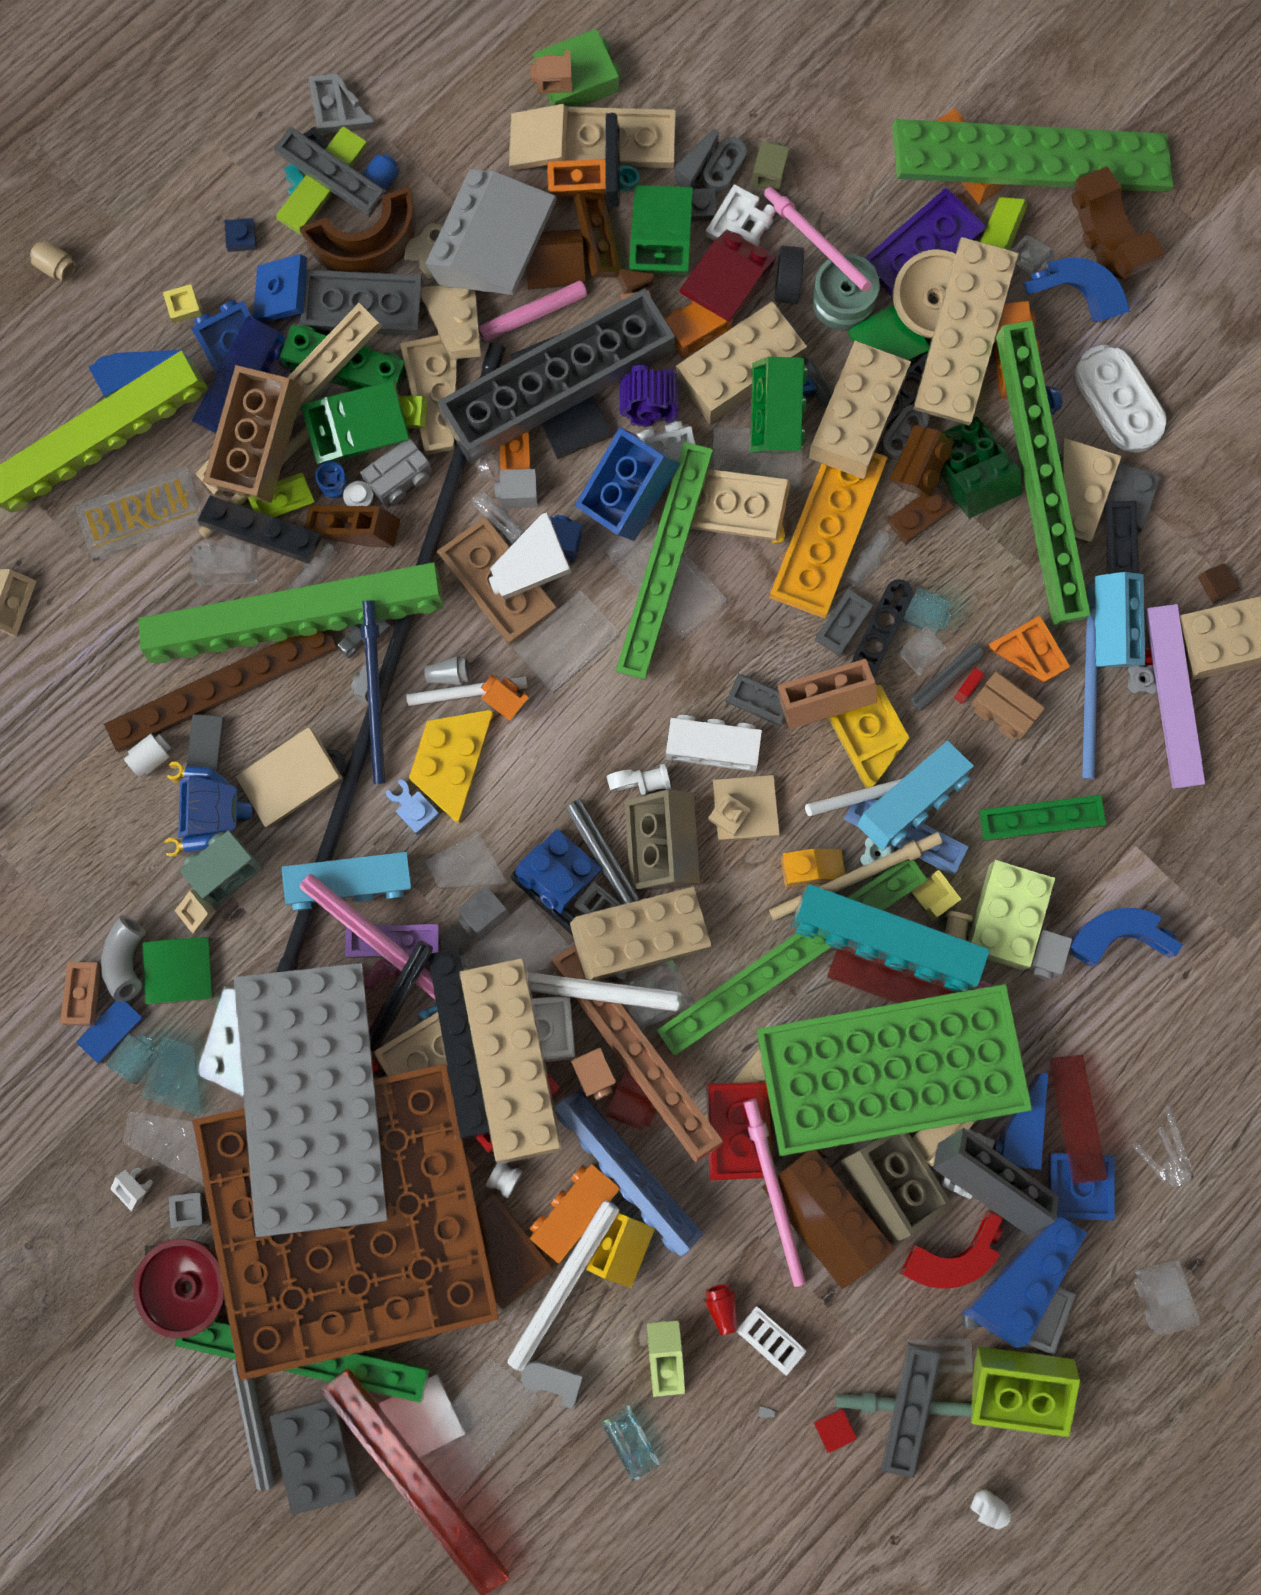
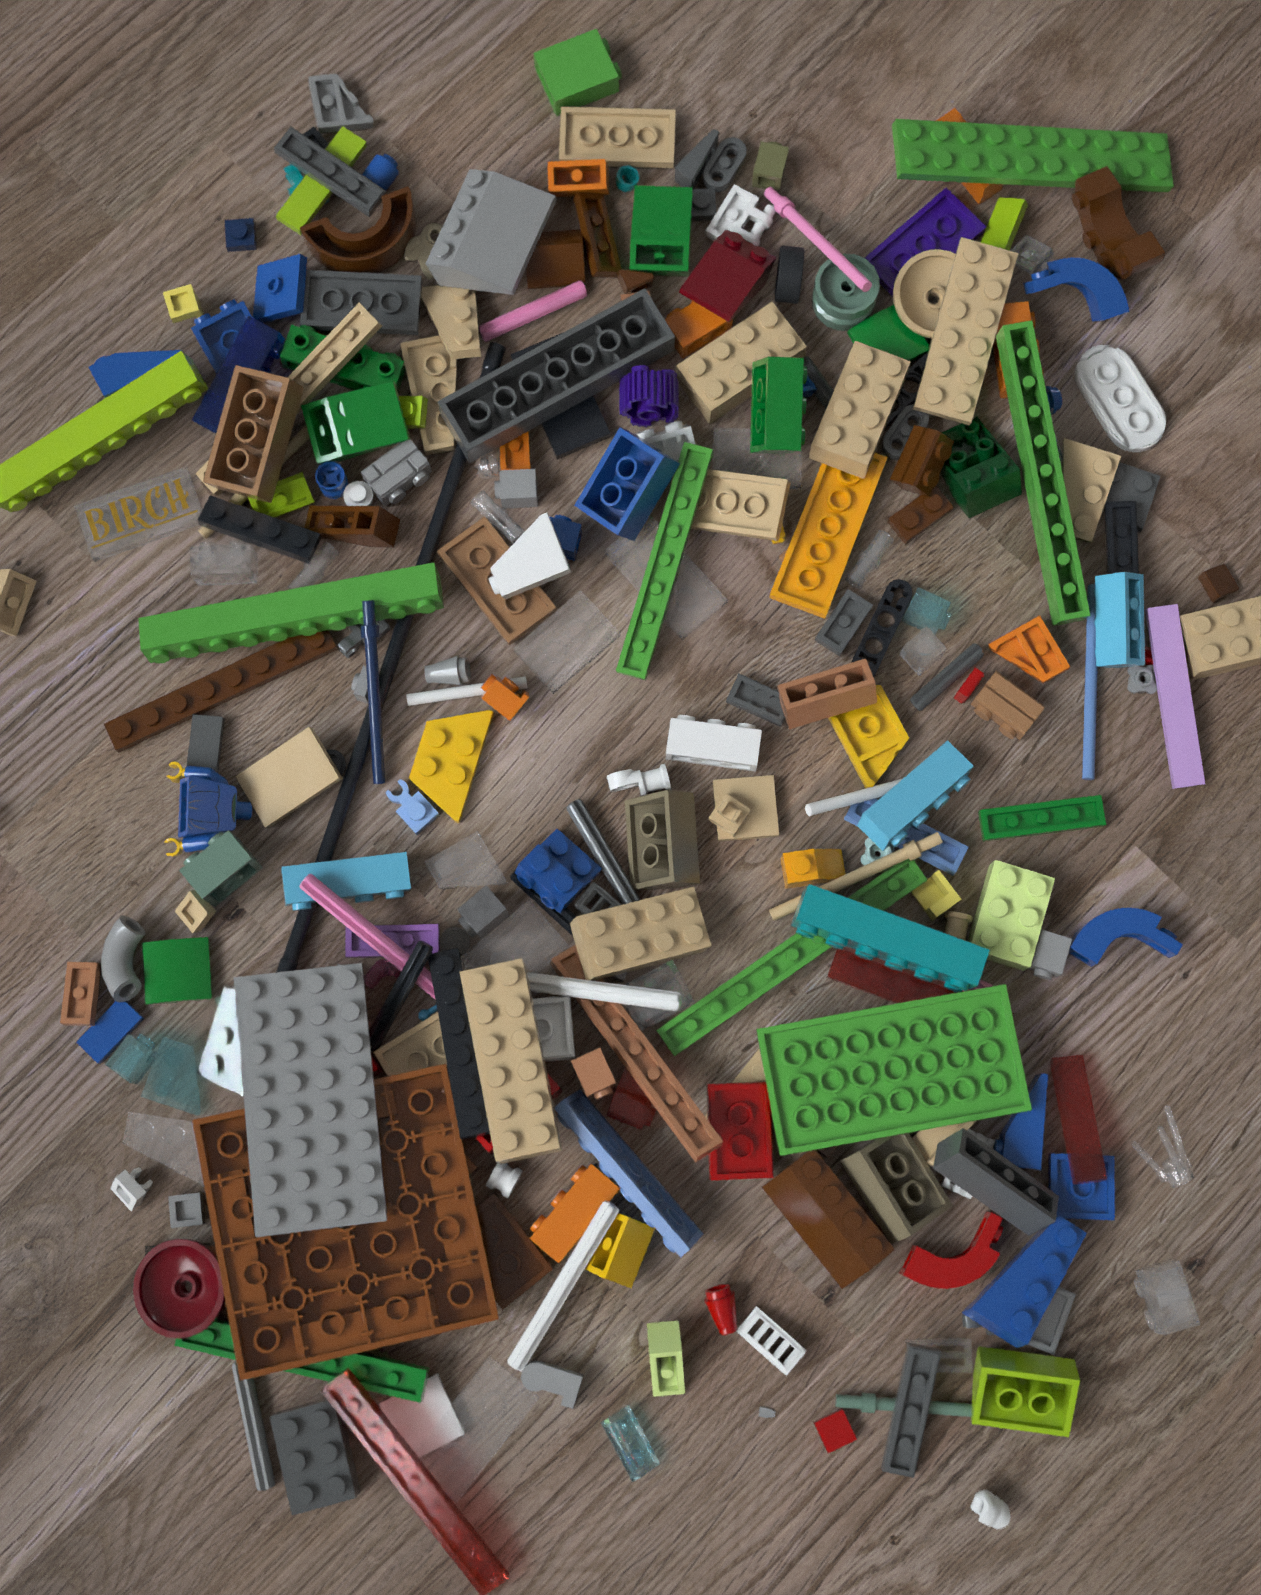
(52, 261): tan brick -> none
(148, 755): white brick -> none
(538, 137): tan tile -> none
(552, 73): nougat brick -> none
(612, 159): black tile -> none
(758, 1132): bright pink bar -> none

